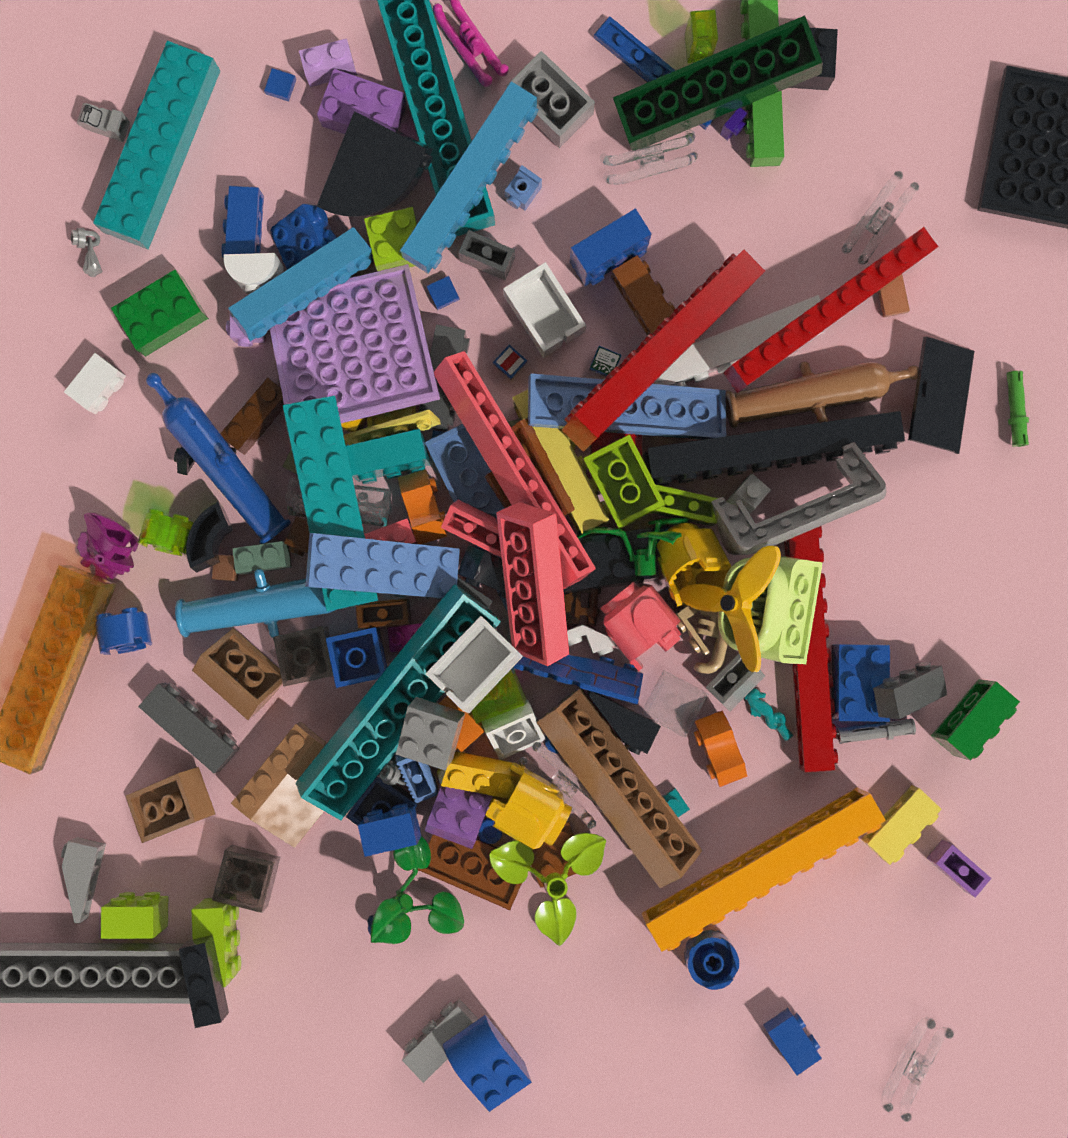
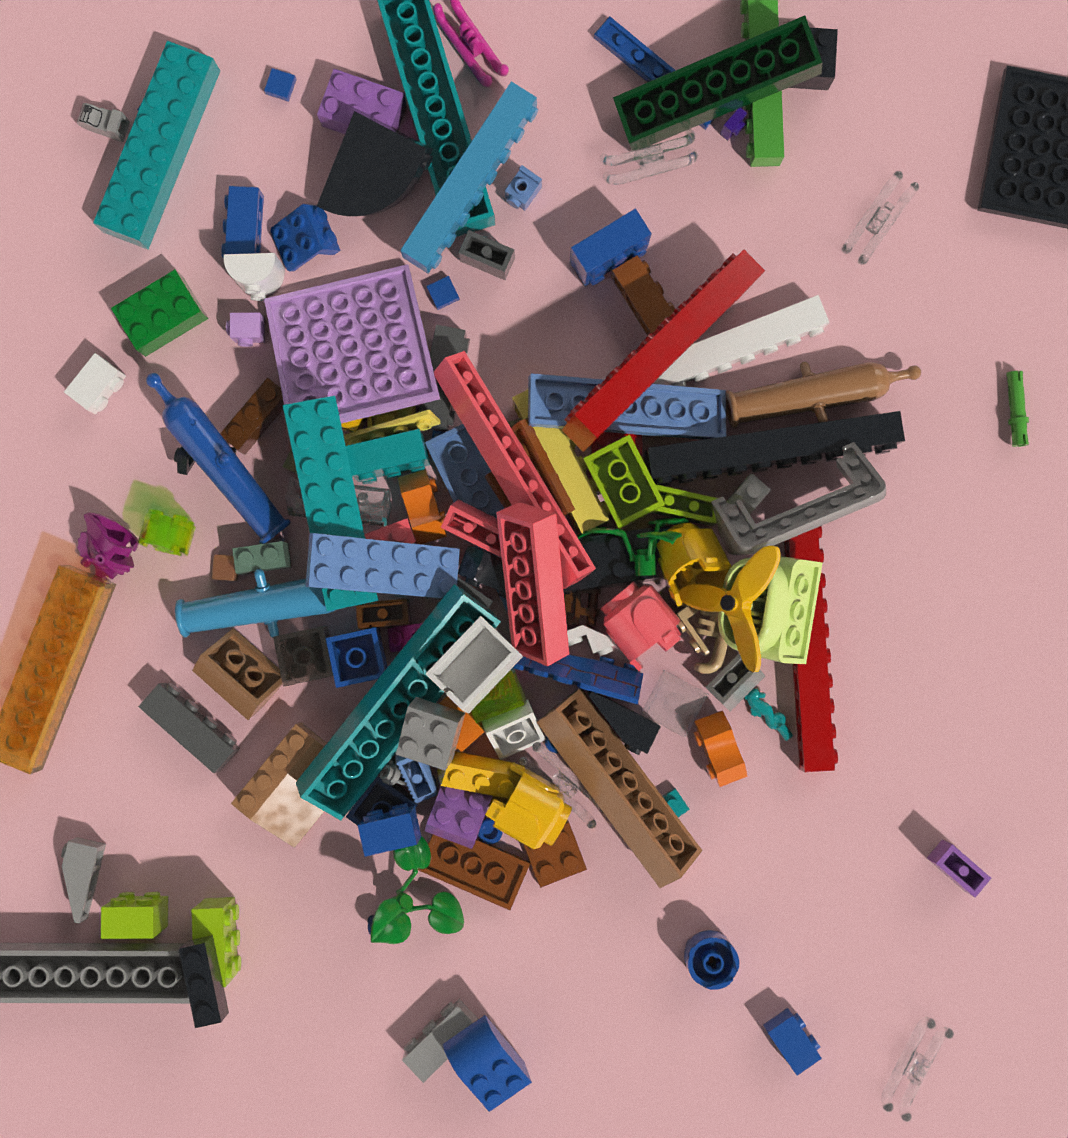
(91, 263): light grey piece -> none
(123, 631): blue brick -> none
(170, 804): medium nougat slope -> none
(206, 537): black brick -> none
(246, 878): clear smoke brick -> none
(298, 537): reddish brown brick -> none
(301, 284): dark azure brick -> none
(322, 59): lavender brick -> none
(388, 235): lime brick -> none
(510, 362): tile -> none
(544, 310): white piece -> none
(555, 917): lime plant -> none
(560, 101): light grey brick -> none
(604, 361): tile -> none
(701, 35): clear neon green brick -> none
(763, 868): light orange brick -> none
(829, 310): red brick -> none
(854, 675): blue brick -> none
(875, 731): light grey pin -> none
(894, 298): nougat tile -> none
(902, 825): light yellow brick -> none
(910, 690): dark grey brick -> none
(945, 384): black container -> none
(976, 719): green brick -> none

